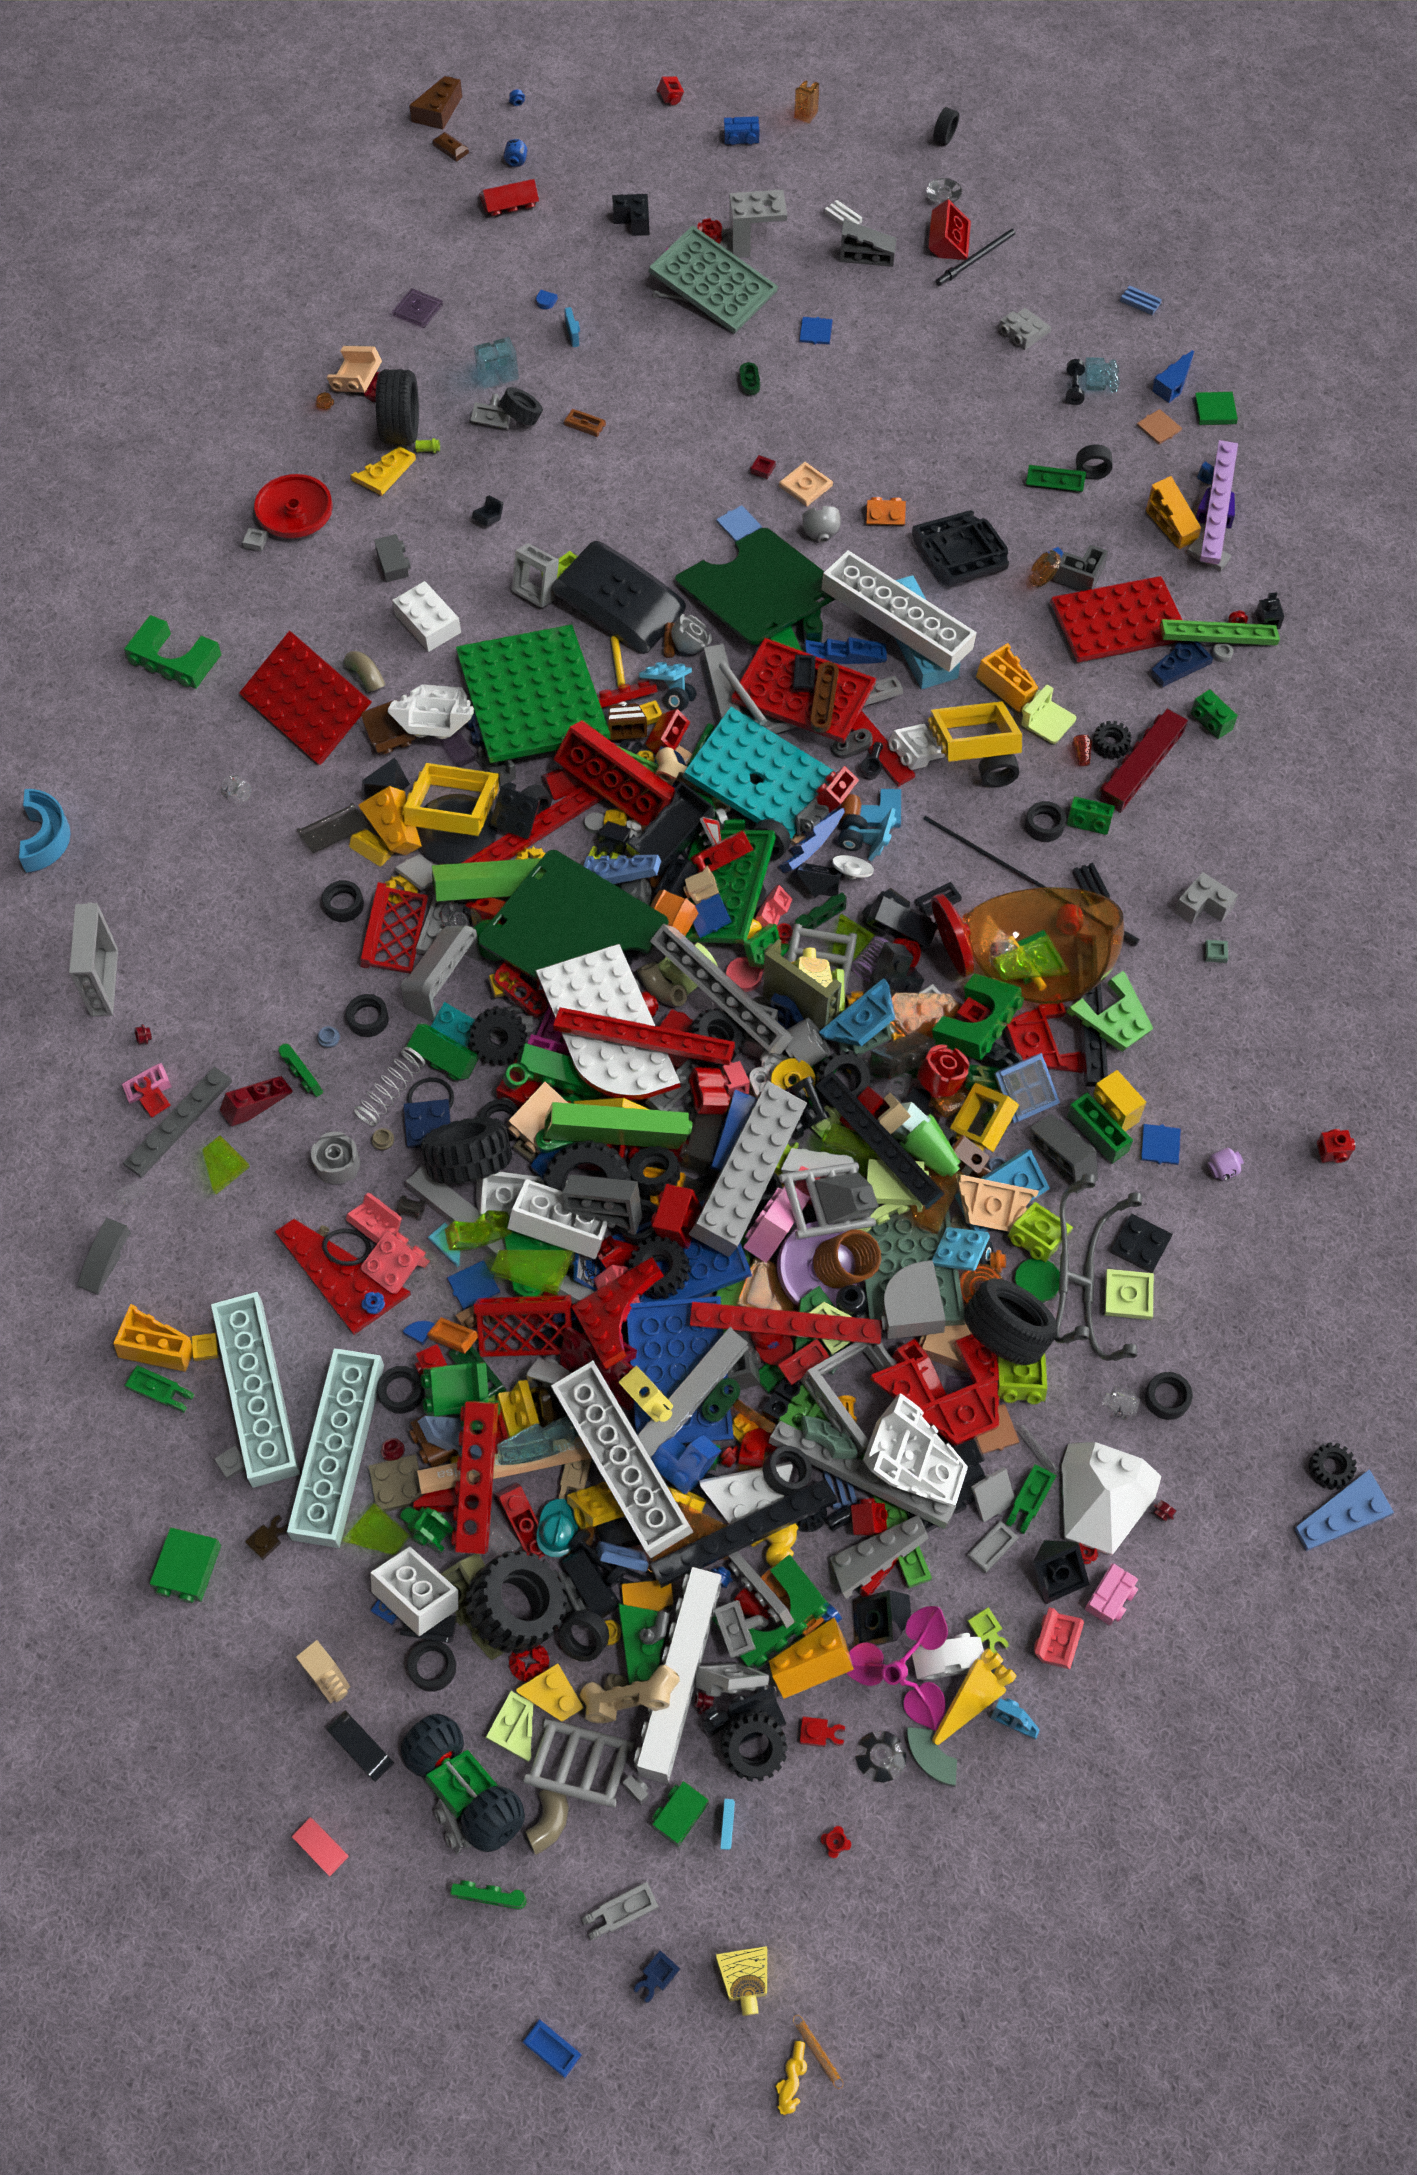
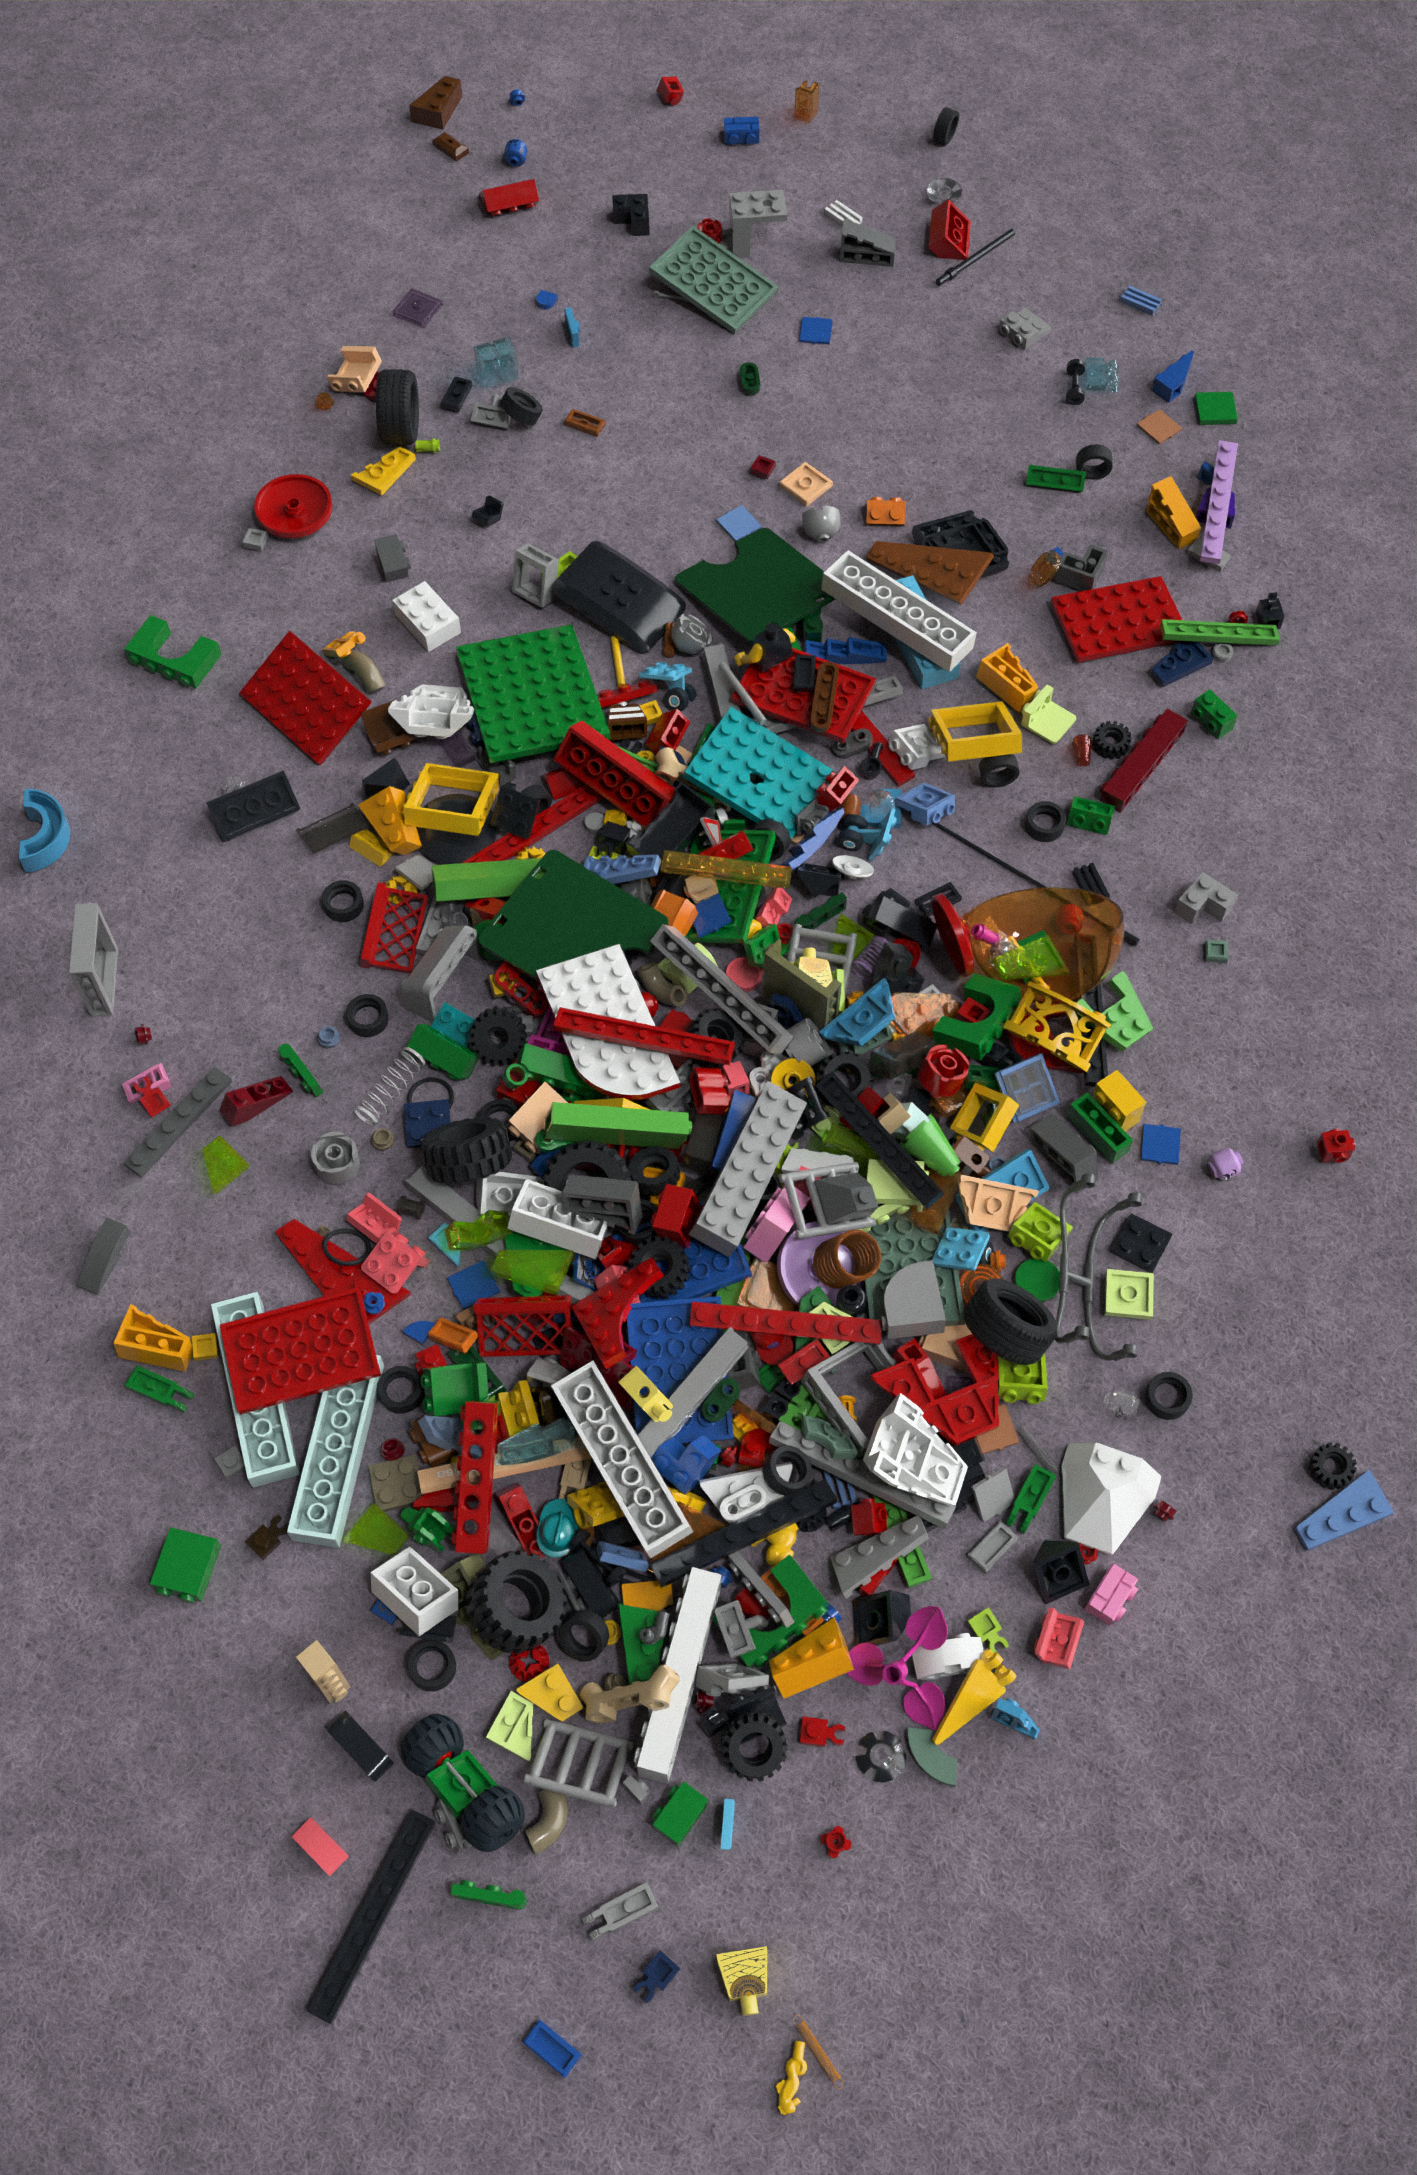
(253, 805): none -> black plate
(299, 1350): none -> red plate
(342, 646): none -> light orange plate
(371, 1917): none -> black plate
(456, 394): none -> black plate
(726, 869): none -> clear yellow plate
(743, 1502): none -> white plate
(768, 648): none -> black torso
(880, 803): none -> clear head
(927, 803): none -> medium blue plate
(938, 569): none -> dark orange wing
(980, 932): none -> dark pink pin
(1068, 1054): none -> yellow fence

